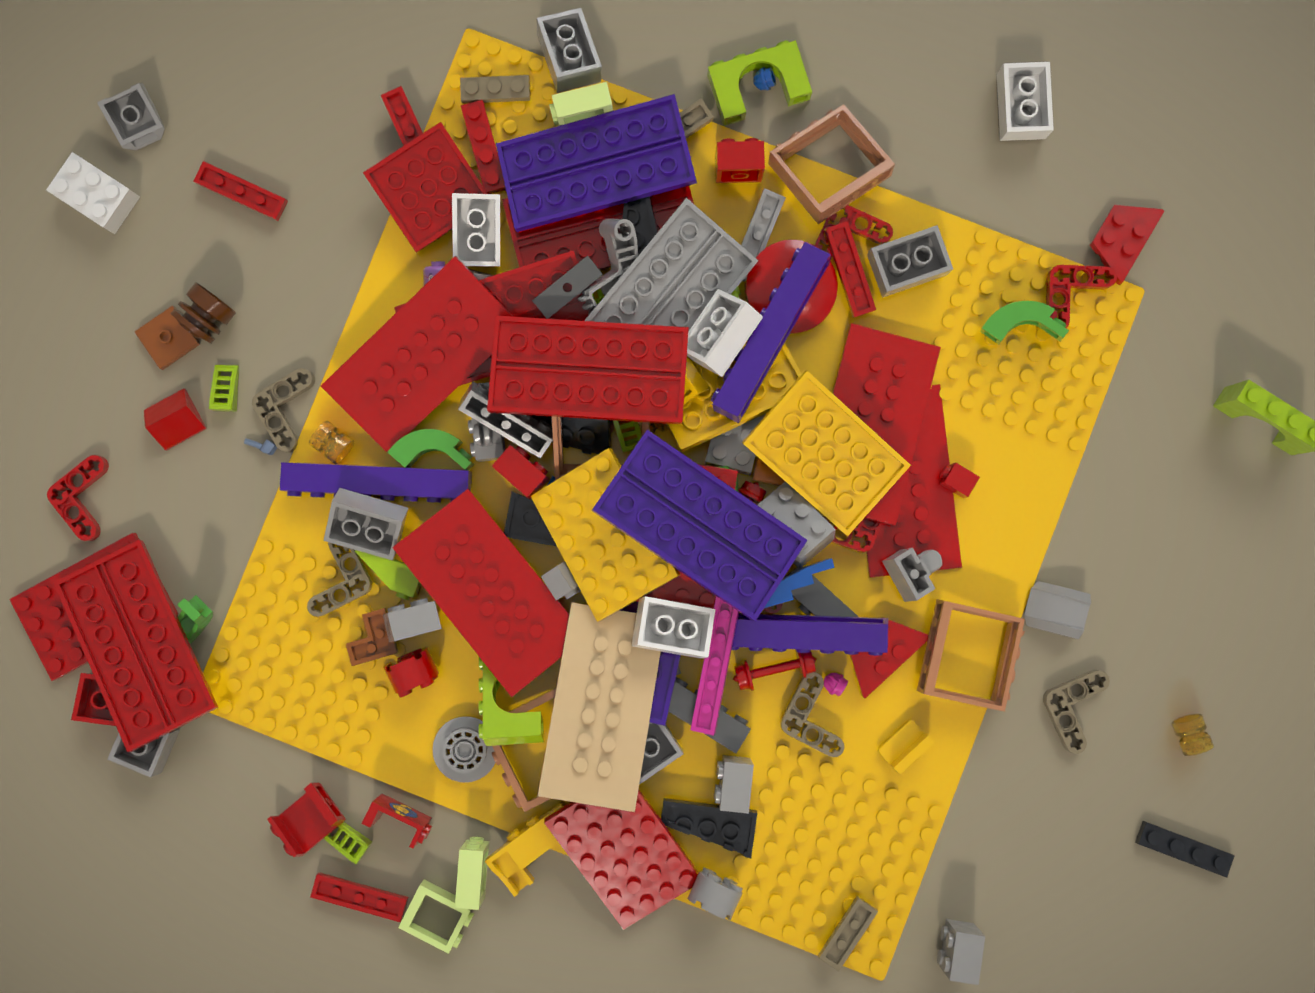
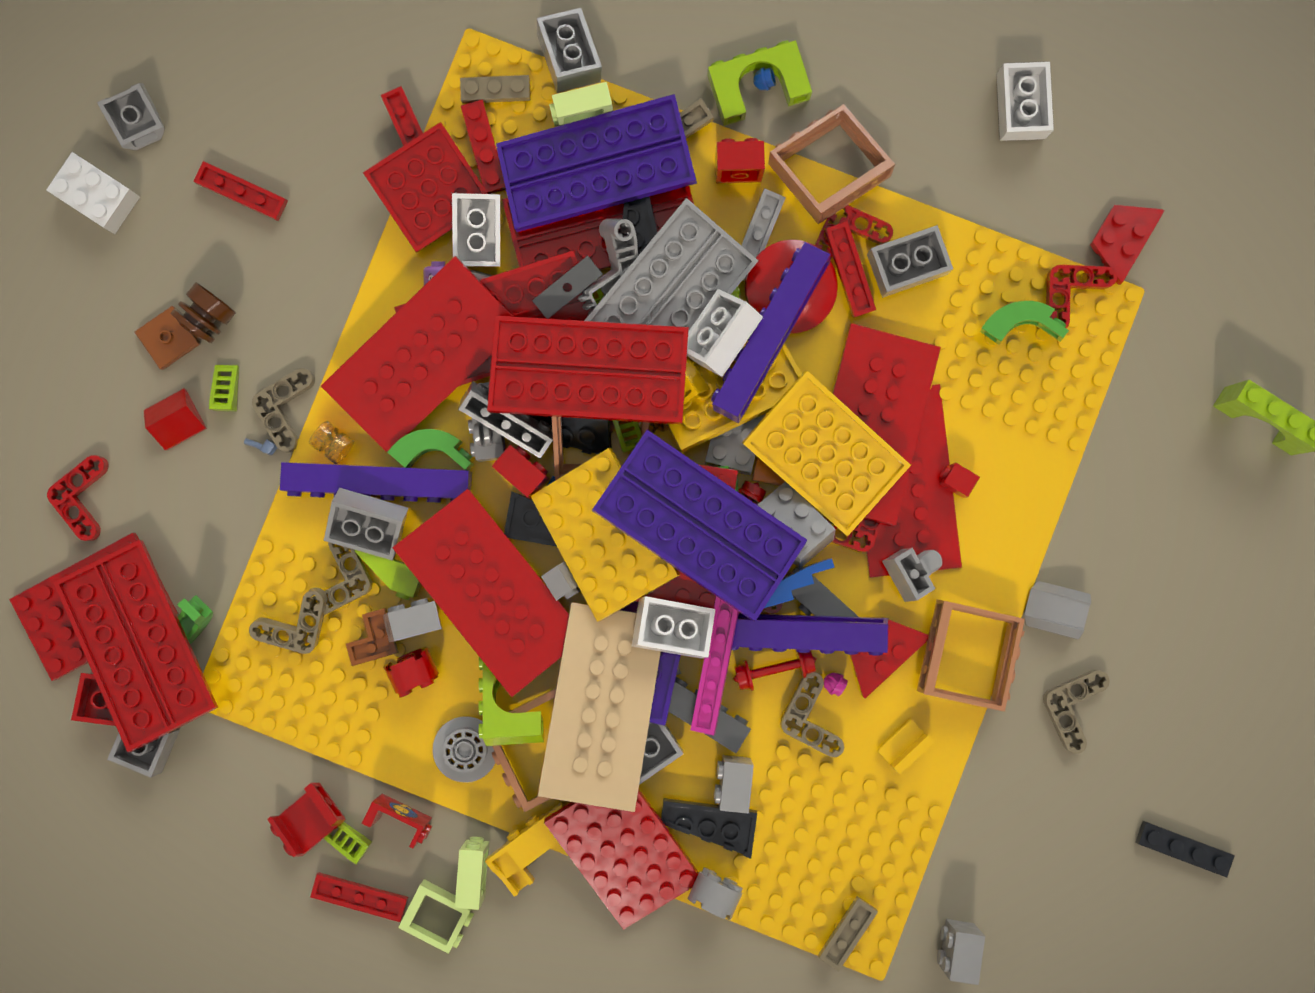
(298, 633): none -> dark tan beam
(1193, 739): clear yellow wheel -> none

